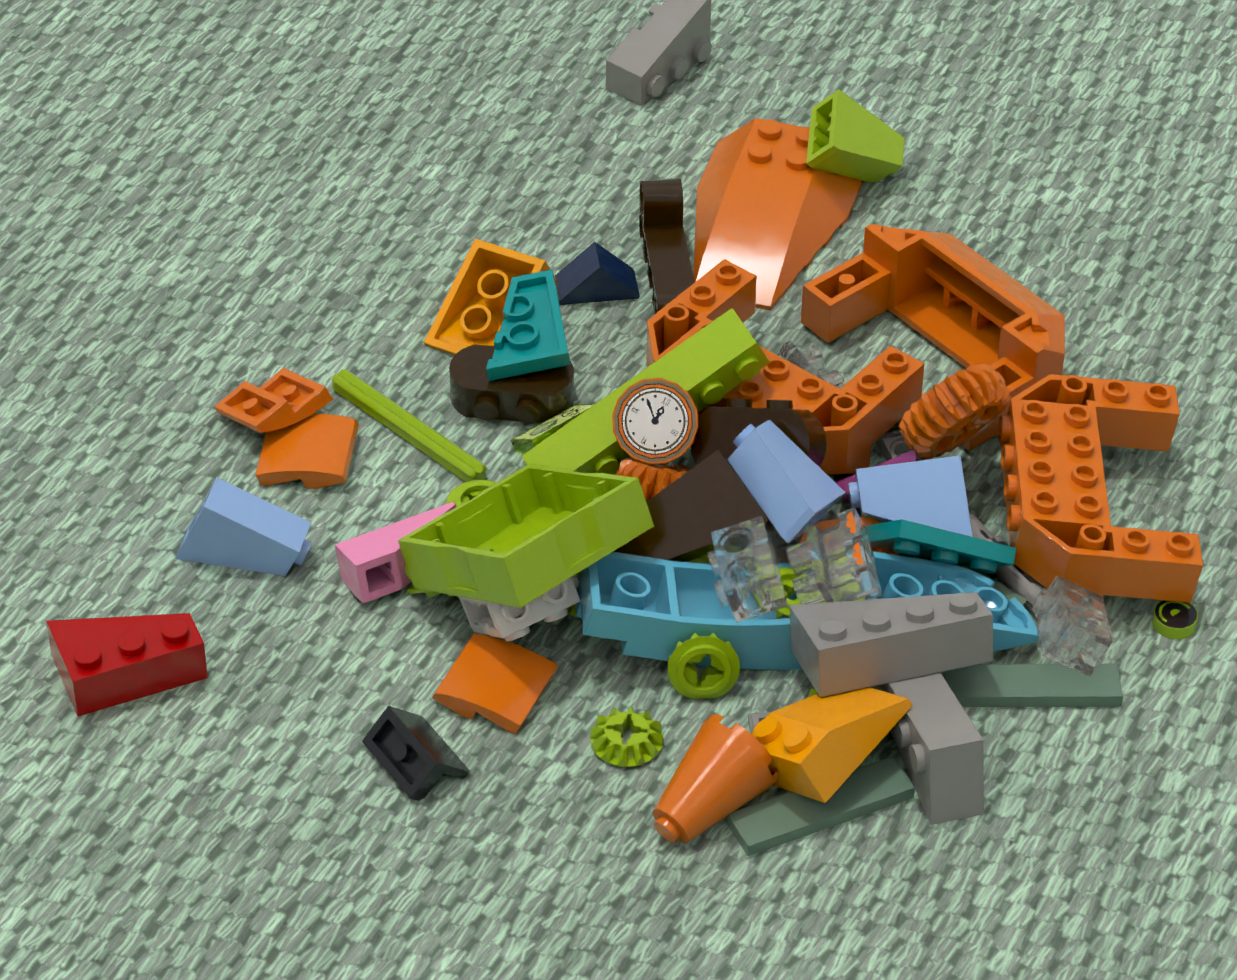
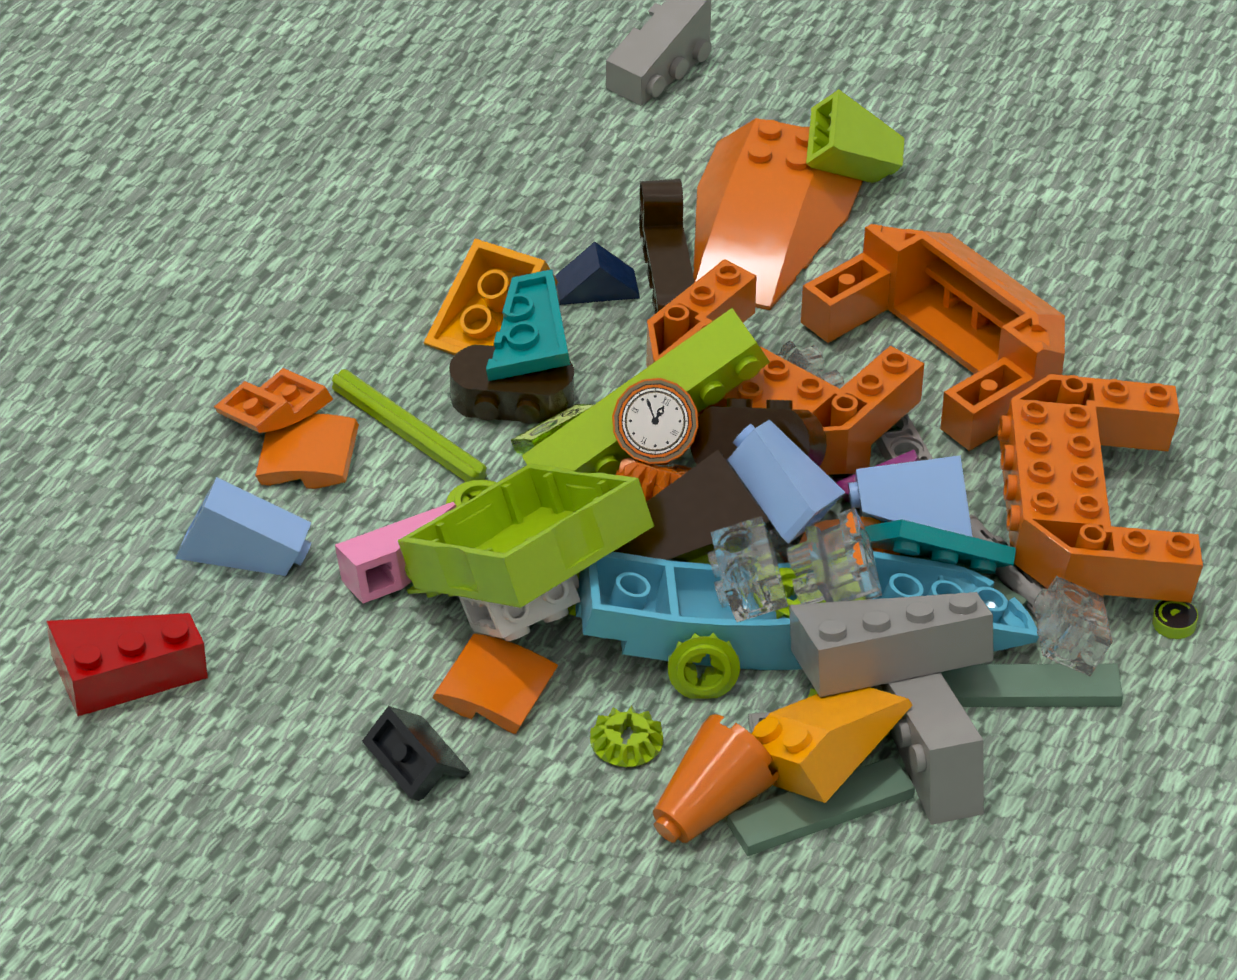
(954, 411): orange gear -> none

